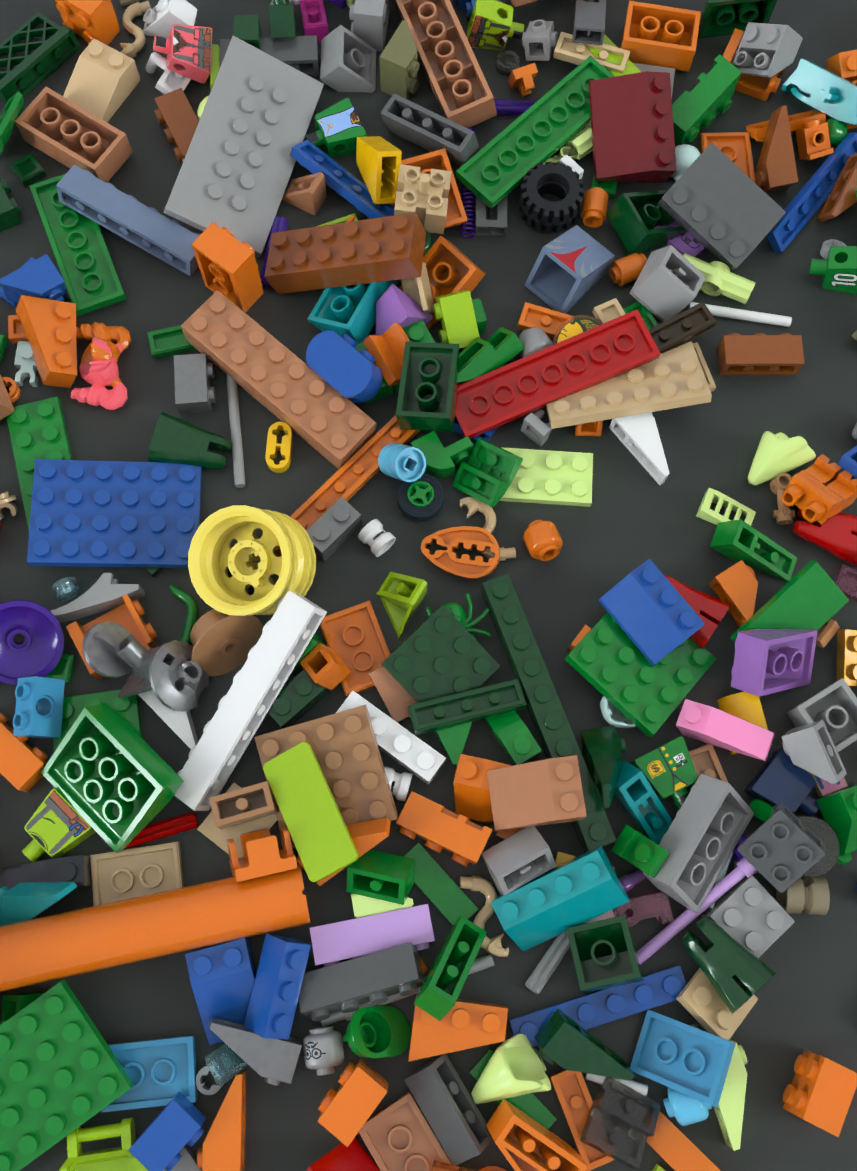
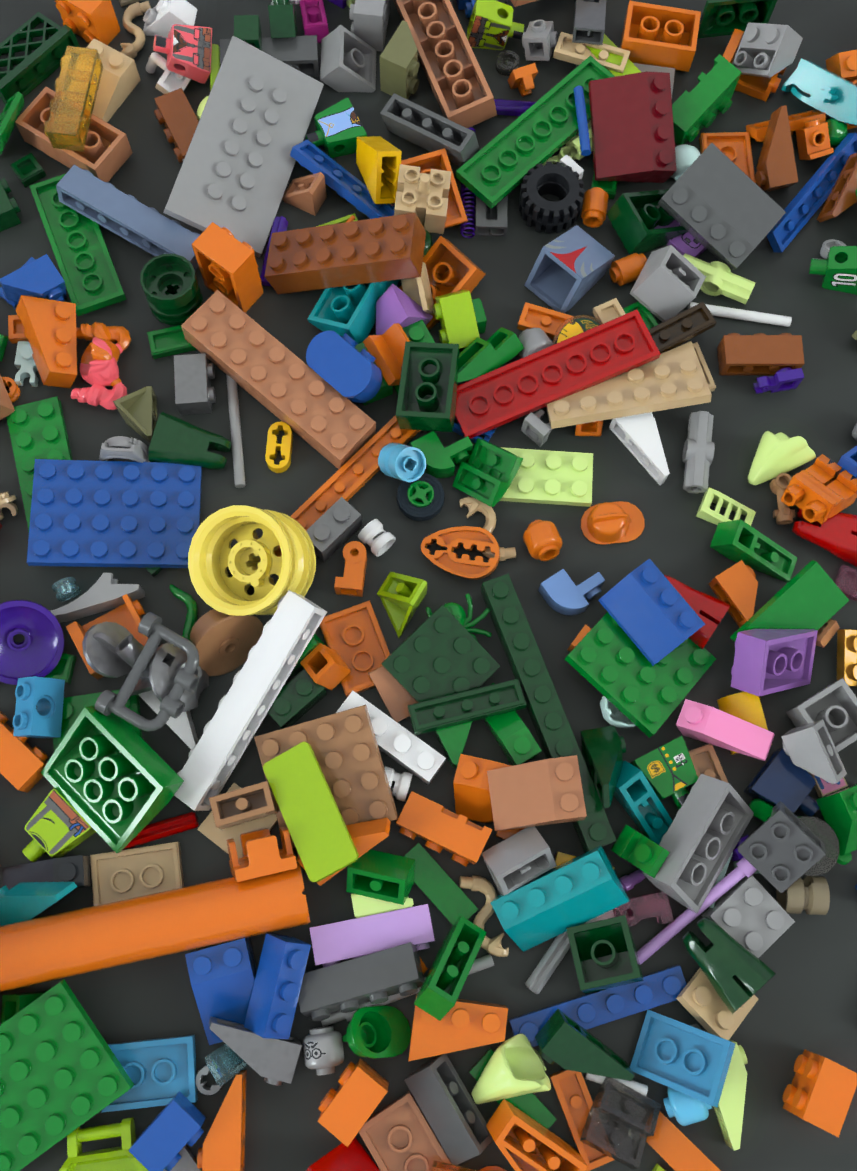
(74, 98): none -> clear yellow brick
(132, 449): none -> light grey helmet
(139, 411): none -> olive slope
(171, 288): none -> dark green wheel
(185, 679): none -> dark grey bar
(354, 571): none -> orange leg
(568, 598): none -> medium blue brick
(582, 121): none -> blue bar
(612, 523): none -> orange piece
(698, 452): none -> light grey piece
(783, 380): none -> dark purple plate

